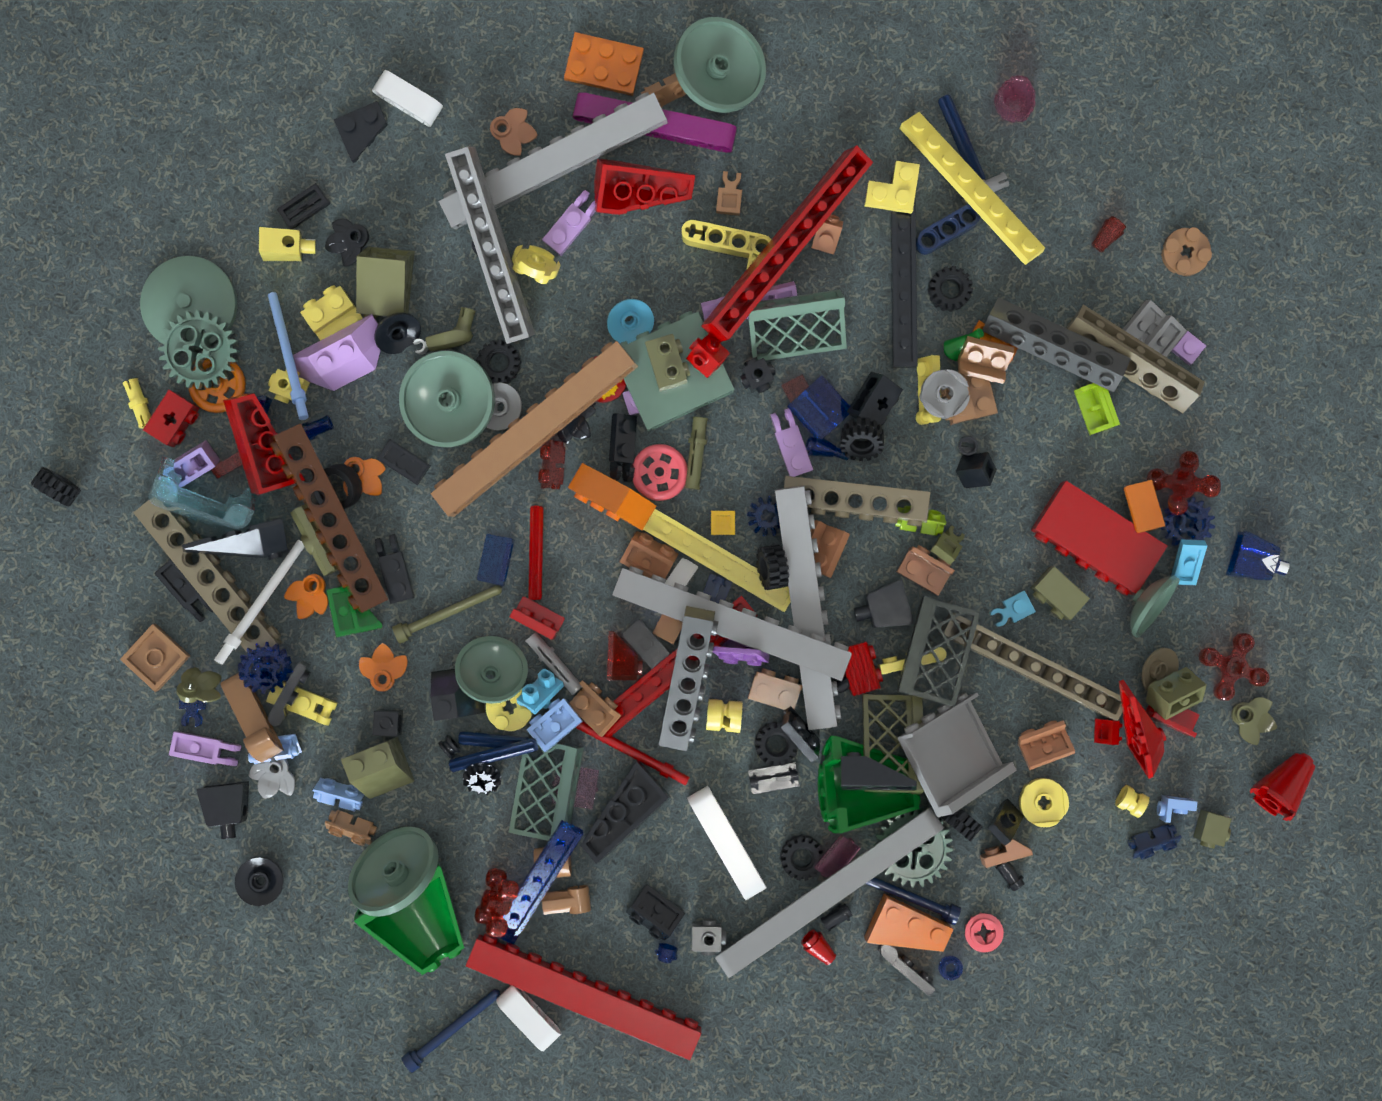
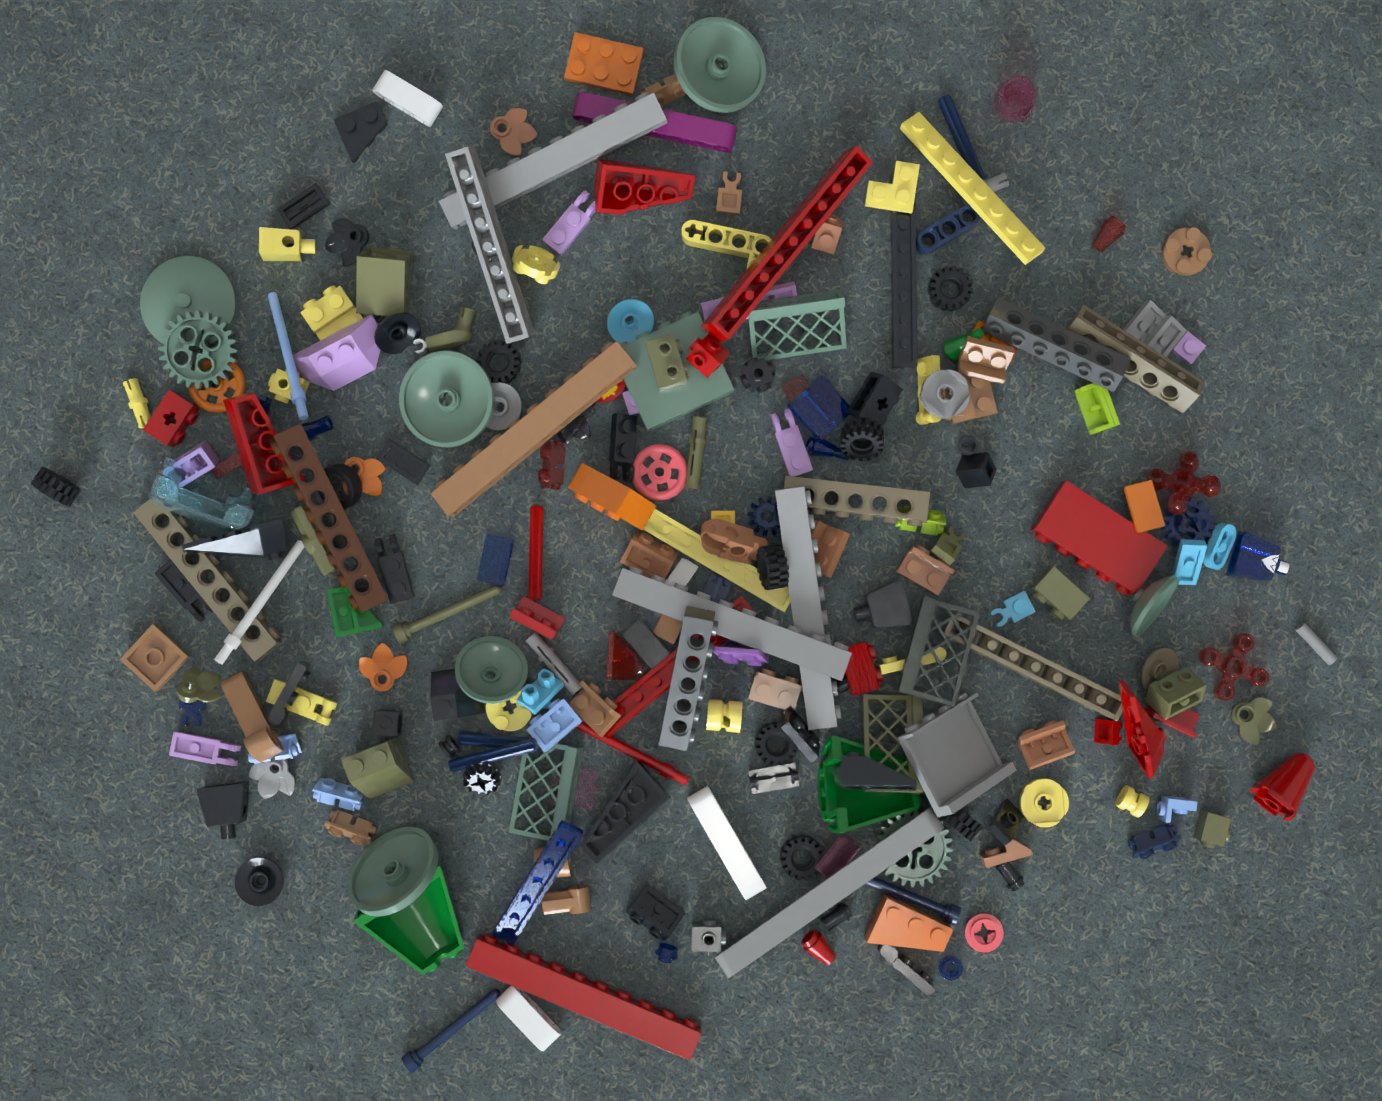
(266, 658): clear blue gear -> none
(307, 598): orange plate -> none
(496, 902): clear red gear -> none
(730, 541): none -> nougat piece
(1219, 546): none -> medium azure plate
(1316, 643): none -> light grey piece

